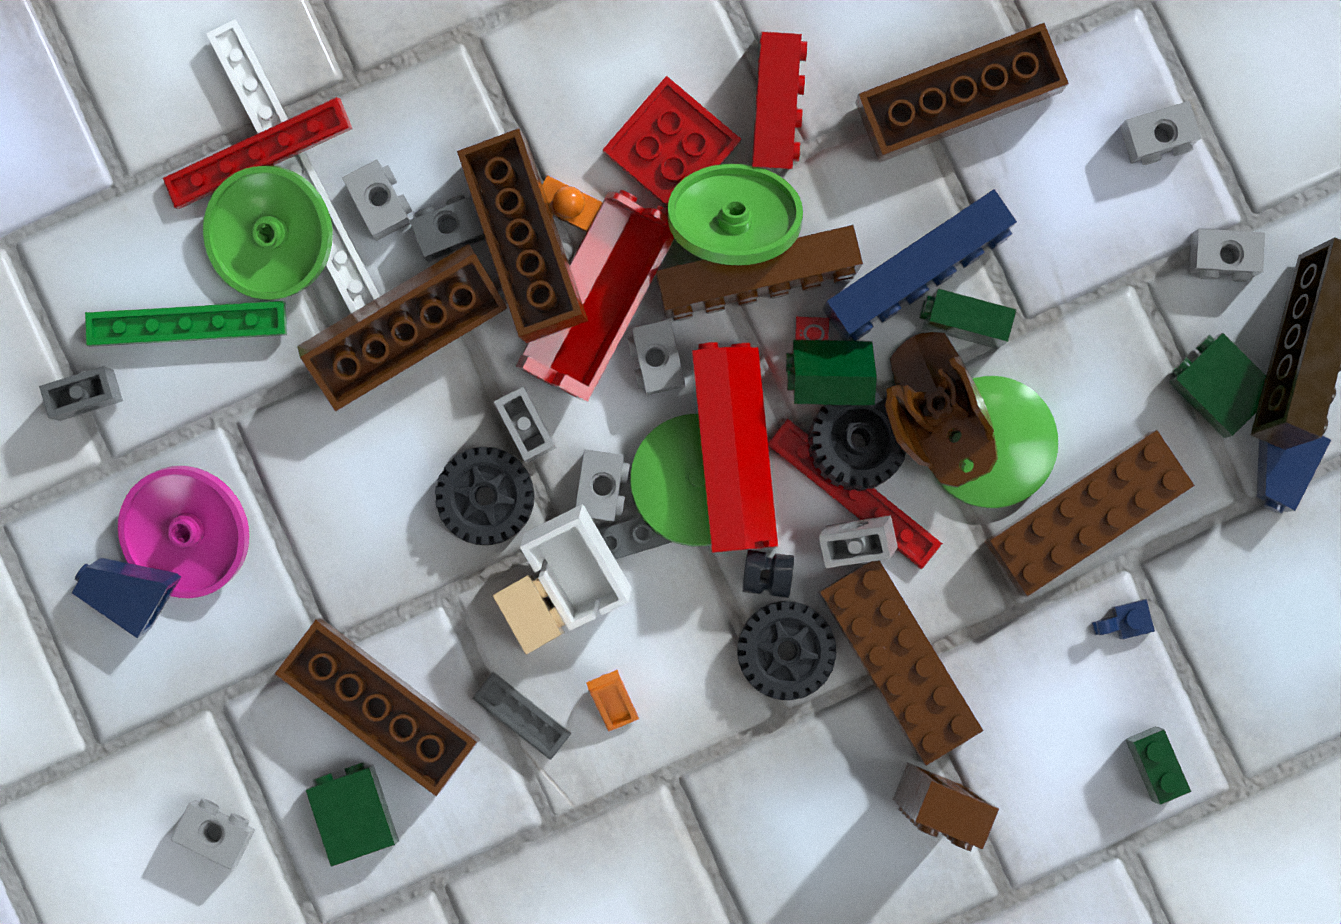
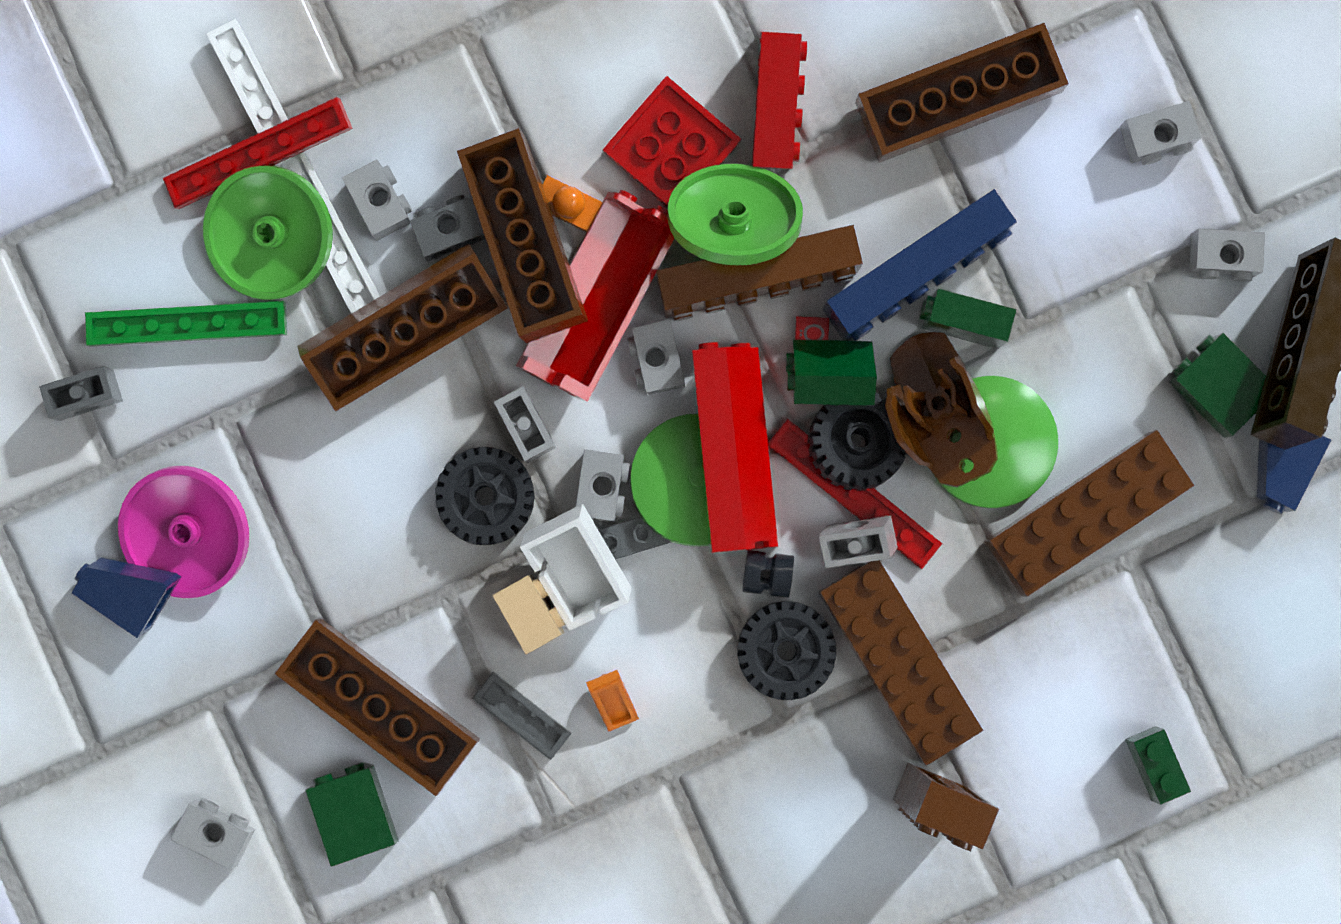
(1129, 620): dark blue plate -> none

